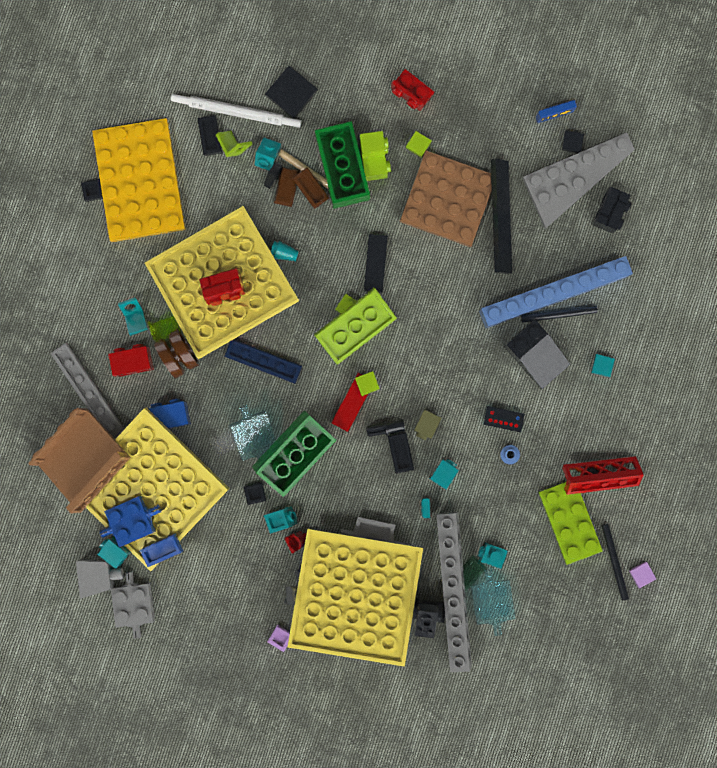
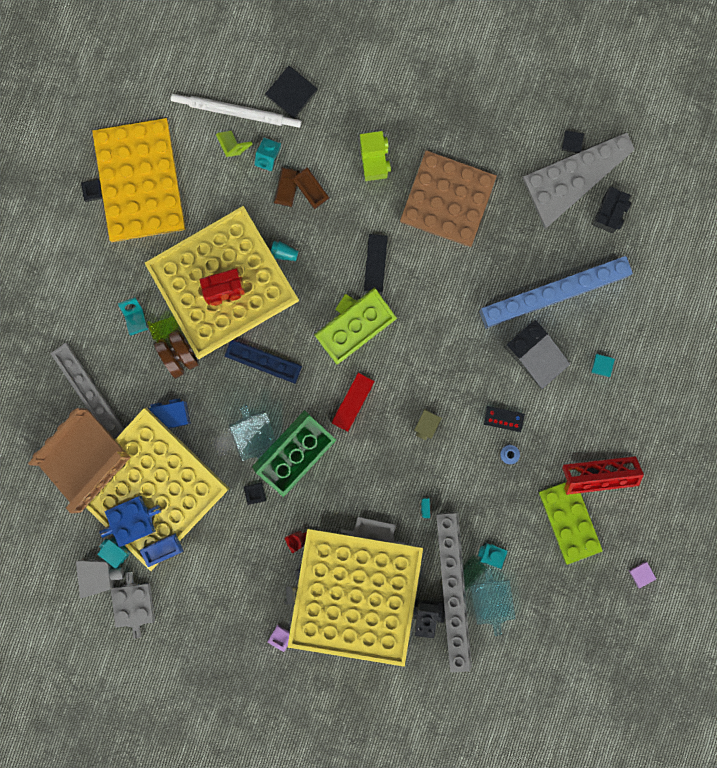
(130, 361): red brick -> none
(208, 129): black tile -> none
(272, 175): black tile -> none
(281, 519): teal bracket -> none
(301, 166): tan bar -> none
(342, 165): green brick -> none
(367, 383): lime tile -> none
(385, 428): black axle -> none
(400, 453): black tile -> none
(412, 90): red bracket -> none
(418, 144): lime tile -> none
(444, 473): teal brick -> none
(501, 216): black tile -> none
(556, 111): blue tile -> none
(559, 314): black bar -> none
(615, 562): black bar -> none

